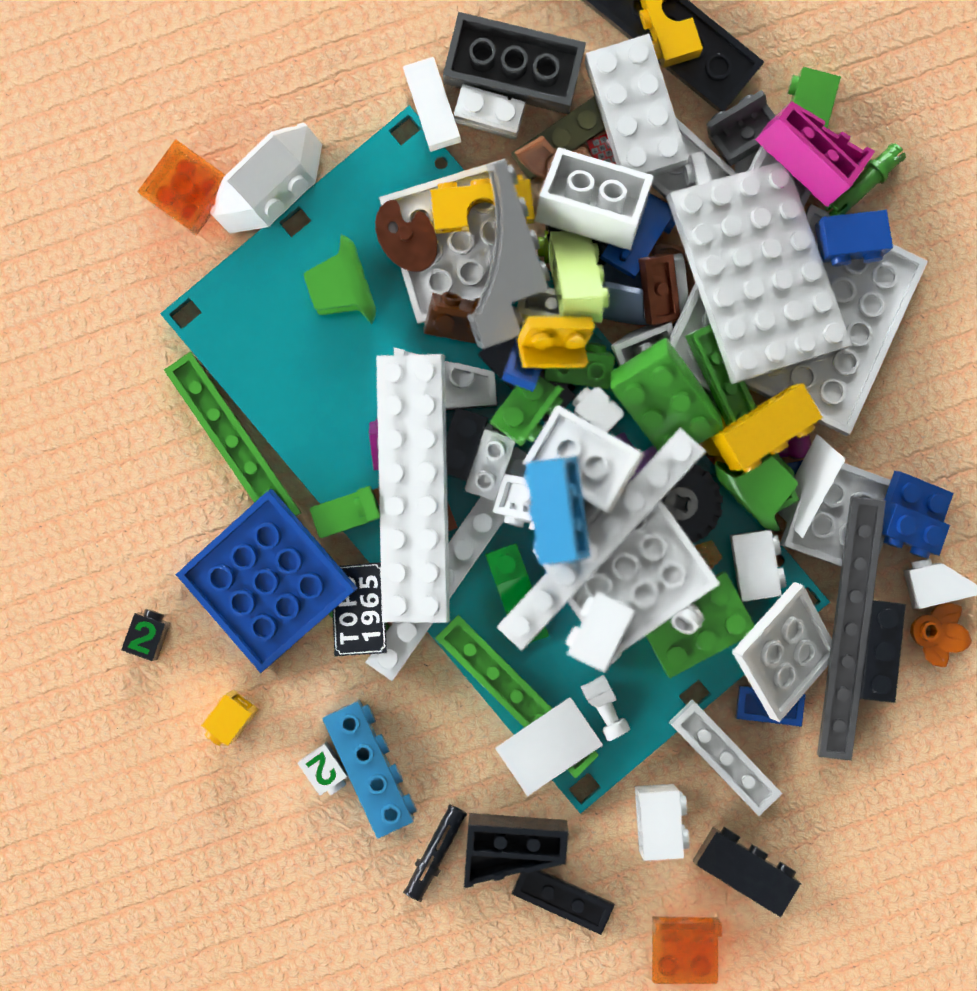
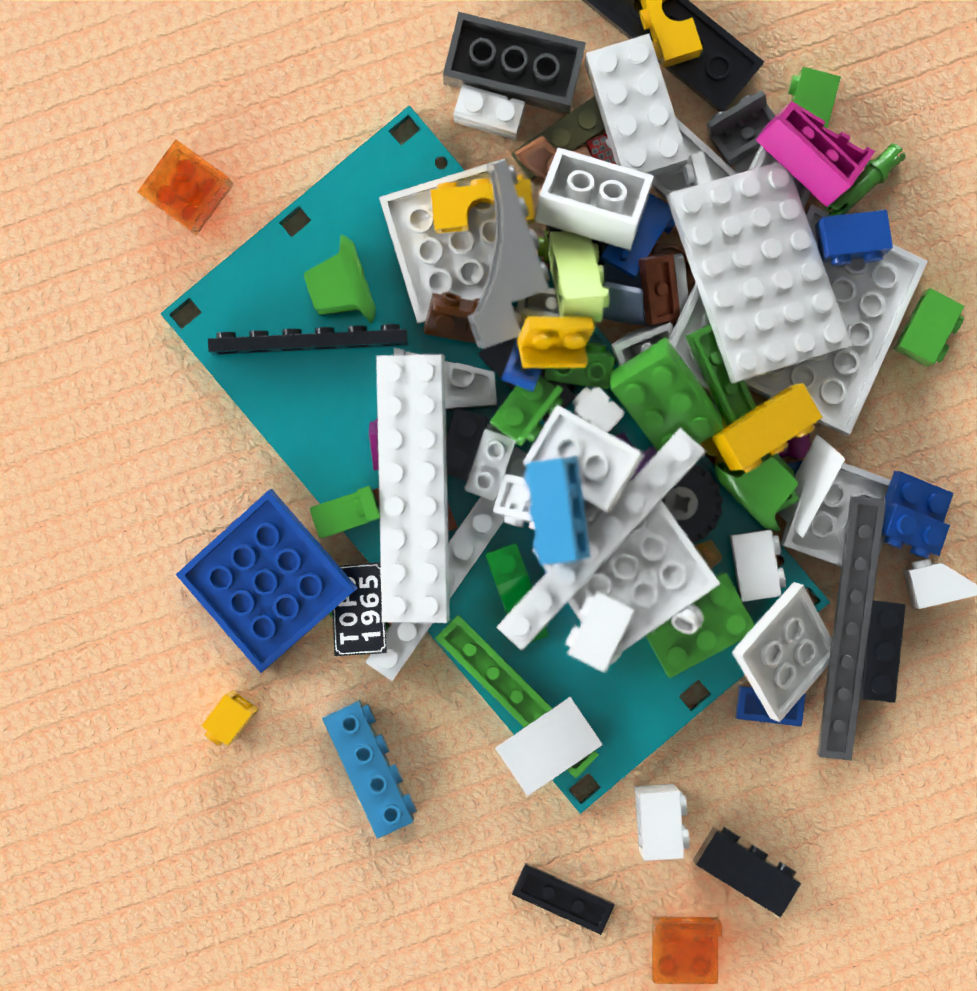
(146, 635): black brick -> none
(226, 430): bright green plate -> none
(268, 180): white wedge -> none
(293, 340): none -> black plate
(324, 770): white brick -> none
(414, 242): copper piece -> none
(416, 887): black pin -> none
(432, 104): white tile -> none
(512, 845): black wedge -> none
(602, 697): white leg -> none
(725, 757): white plate -> none
(930, 327): none -> bright green brick
(945, 633): orange plate -> none

